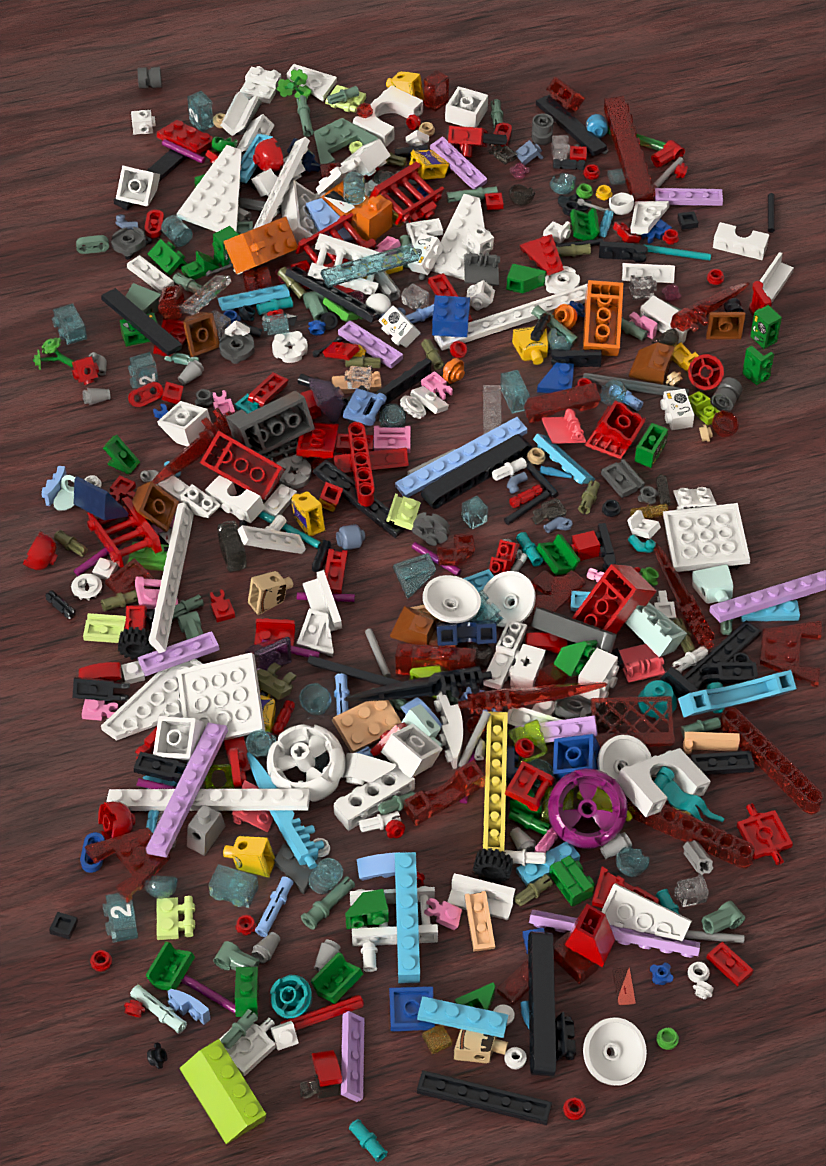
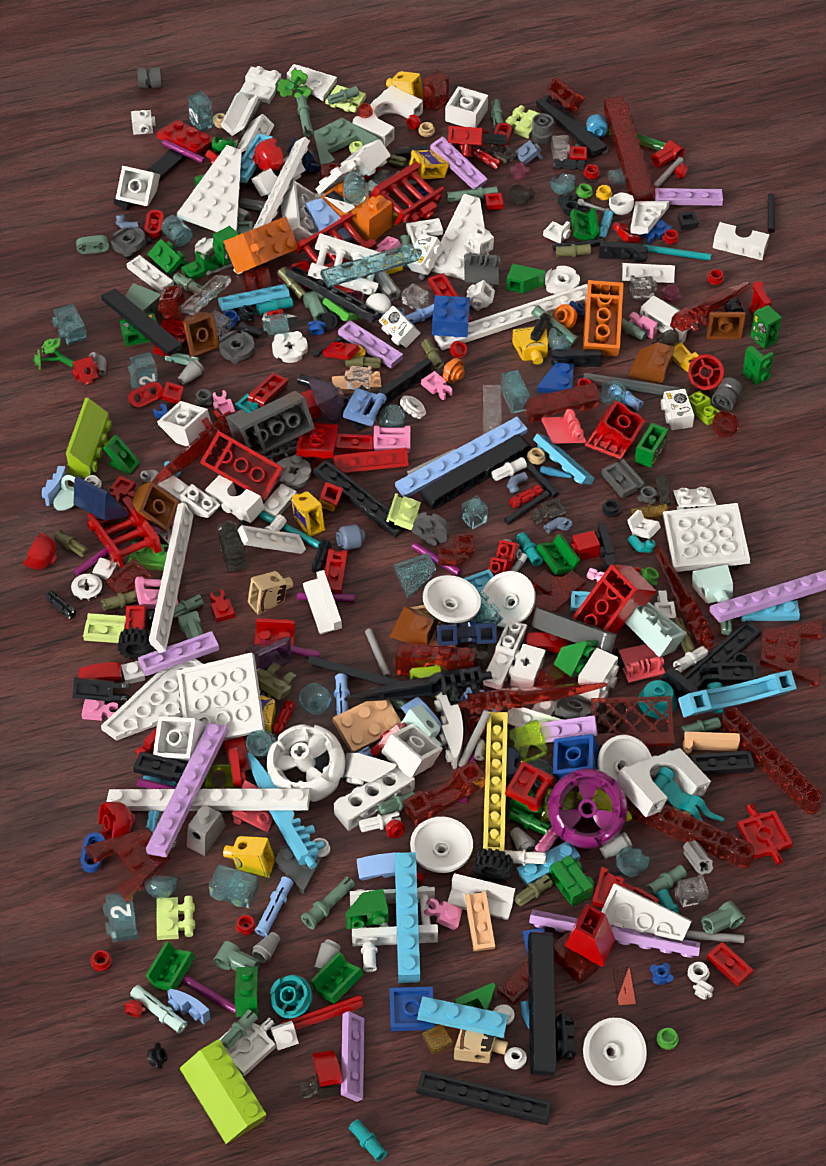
(63, 925): black plate -> none
(88, 439): none -> lime slope
(95, 395): light grey cone -> none
(204, 246): none -> white tile
(237, 328): white tile -> none
(316, 633): white wing -> none
(325, 875): clear light blue wheel -> none
(361, 464): red beam -> none
(417, 138): white plate -> none
(429, 399): white plate -> none
(441, 835): none -> white dish
(486, 158): none -> red axle
(524, 127): none -> yellowish green plate
(524, 748): red plate -> none
(544, 253): red wing -> none
(574, 1103): red plate -> none
(589, 497): olive pin -> none
(666, 880): none -> sand green pin
(674, 378): tan plate -> none
(706, 433): tan plate -> none
(776, 277): white panel -> none

